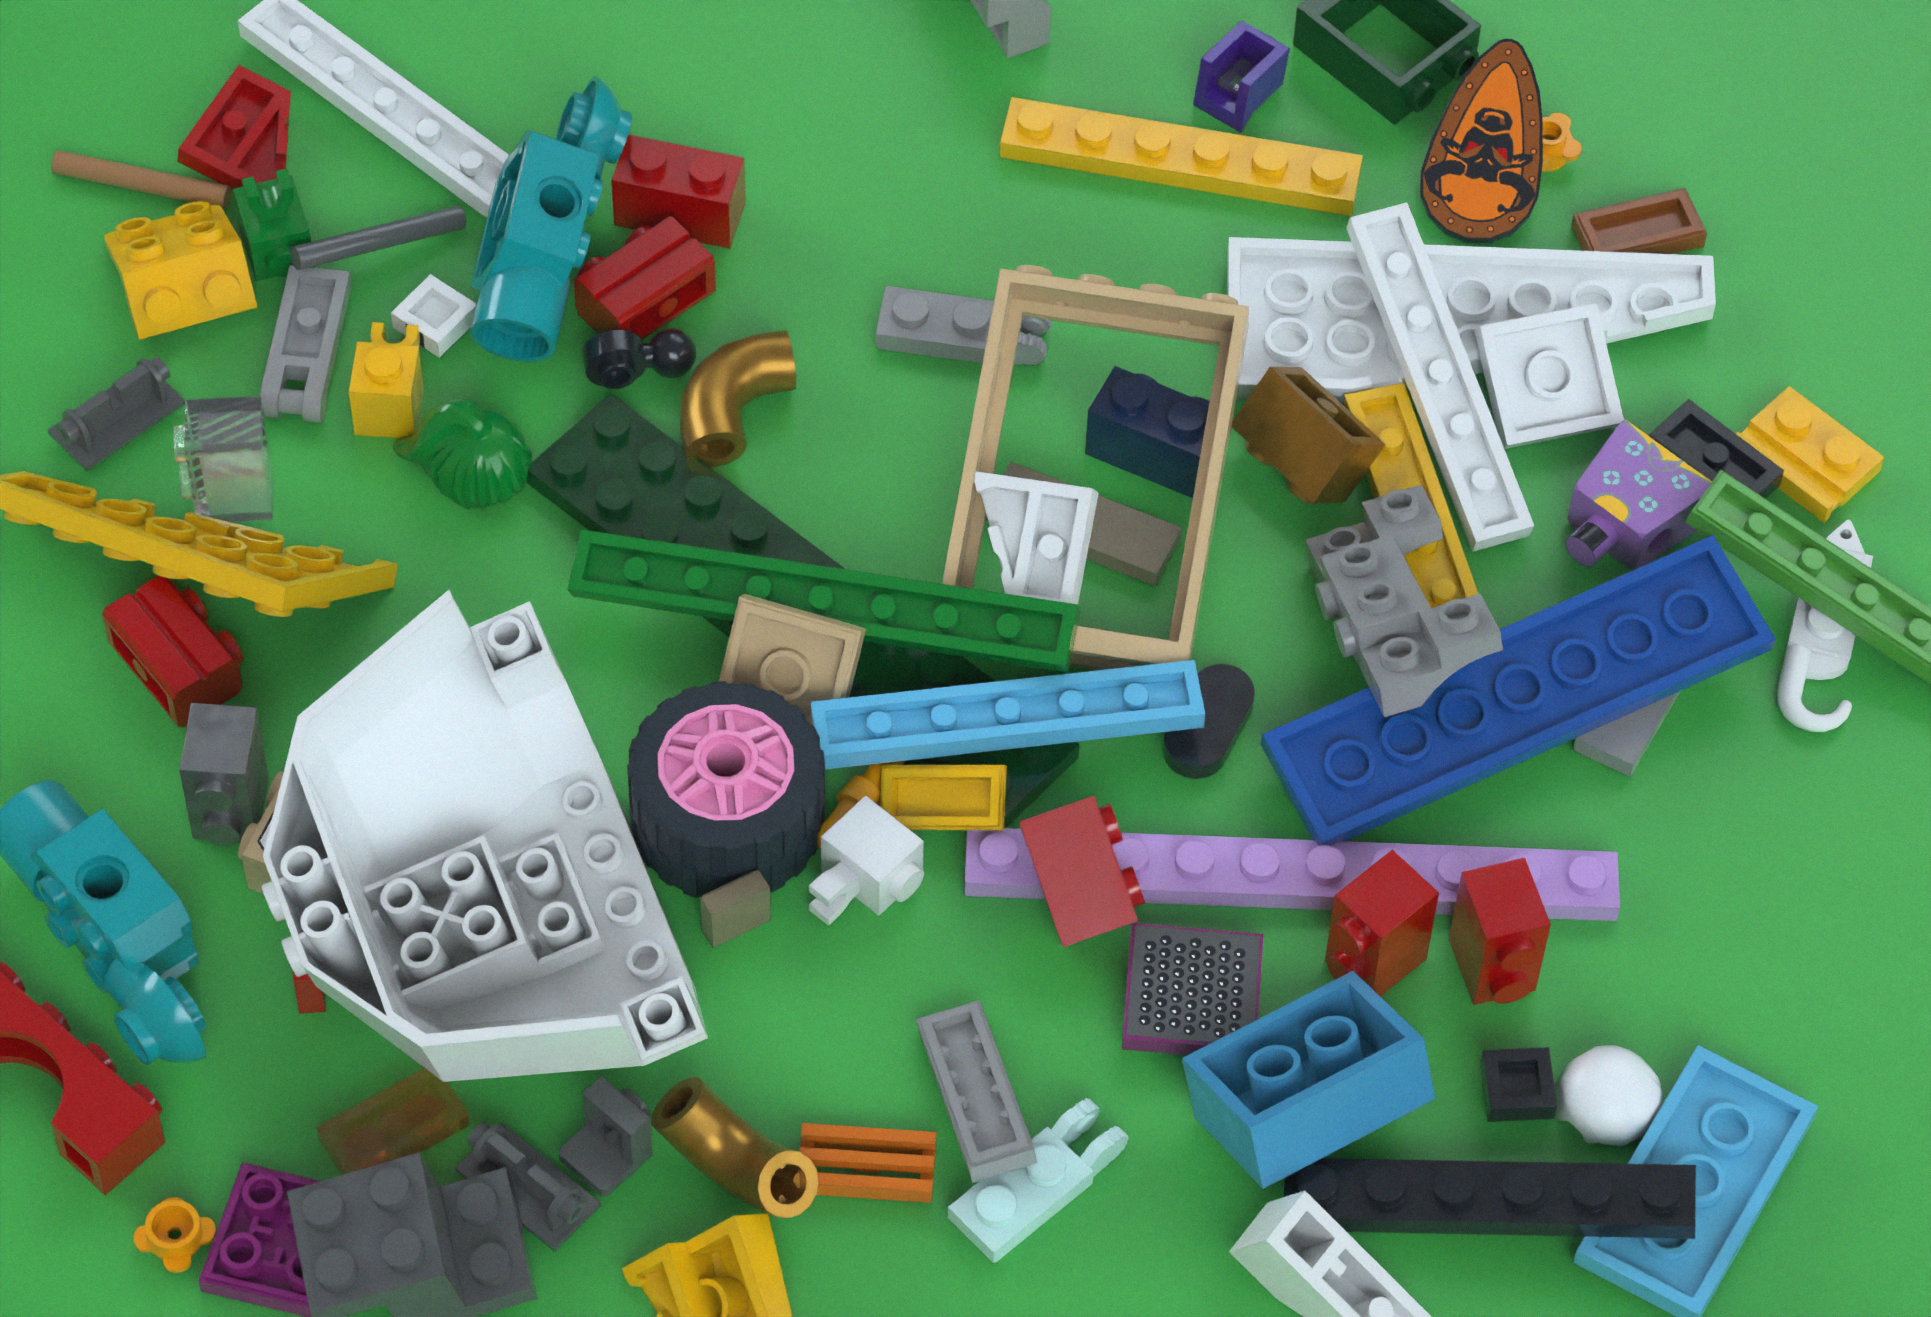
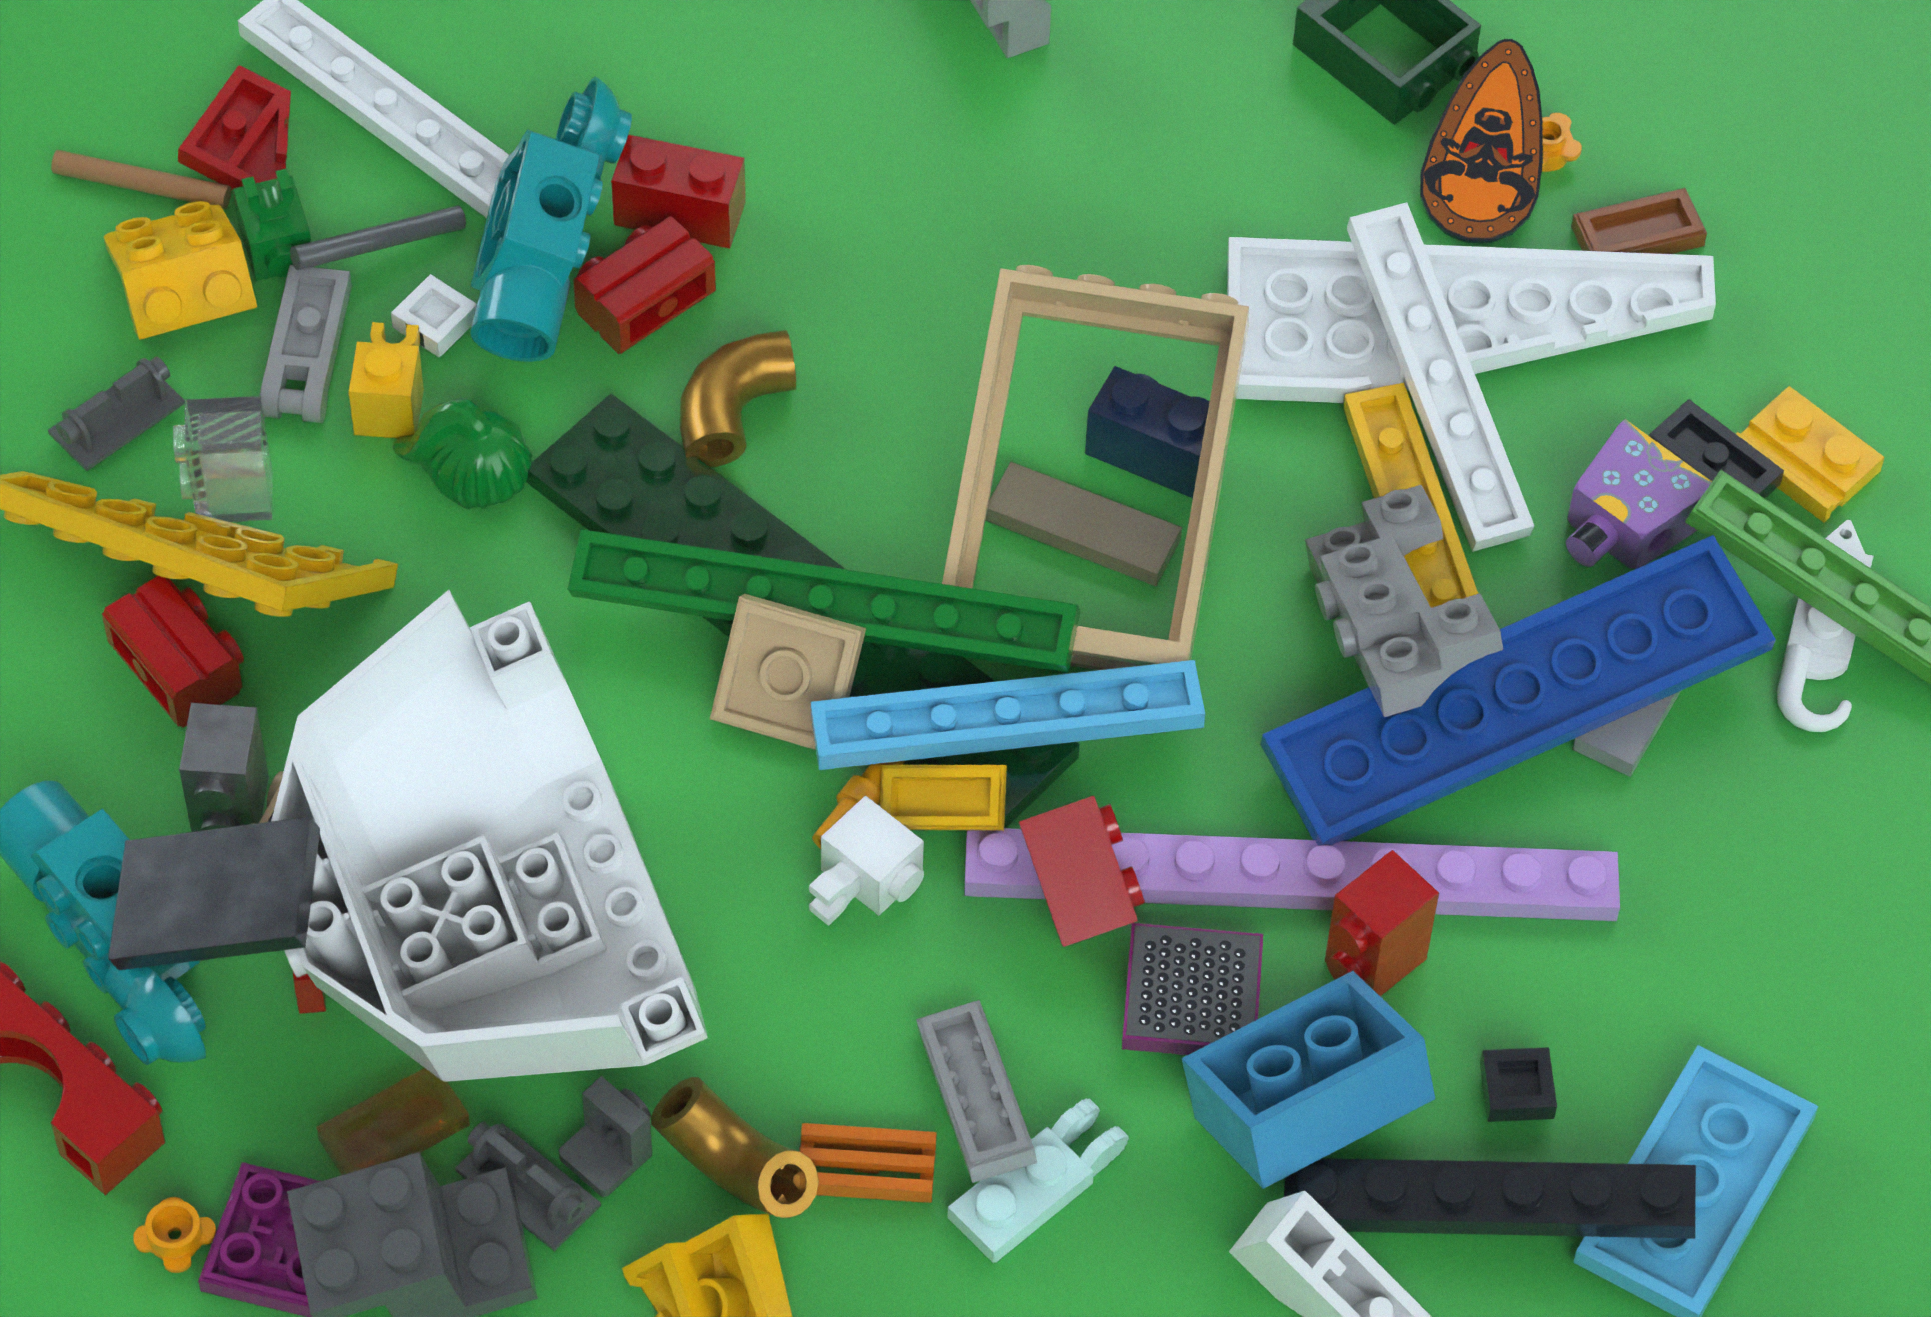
(214, 893): none -> black tile
(619, 357): black plate -> none
(726, 787): black wheel -> none
(735, 908): dark tan tile -> none
(949, 327): light grey hinge -> none
(1039, 534): white wing -> none
(1181, 156): yellow plate -> none
(1227, 706): black tile -> none
(1240, 75): dark purple window -> none
(1306, 436): pearl gold brick -> none
(1499, 932): red brick -> none
(1549, 376): white plate -> none
(1608, 1095): white hair -> none

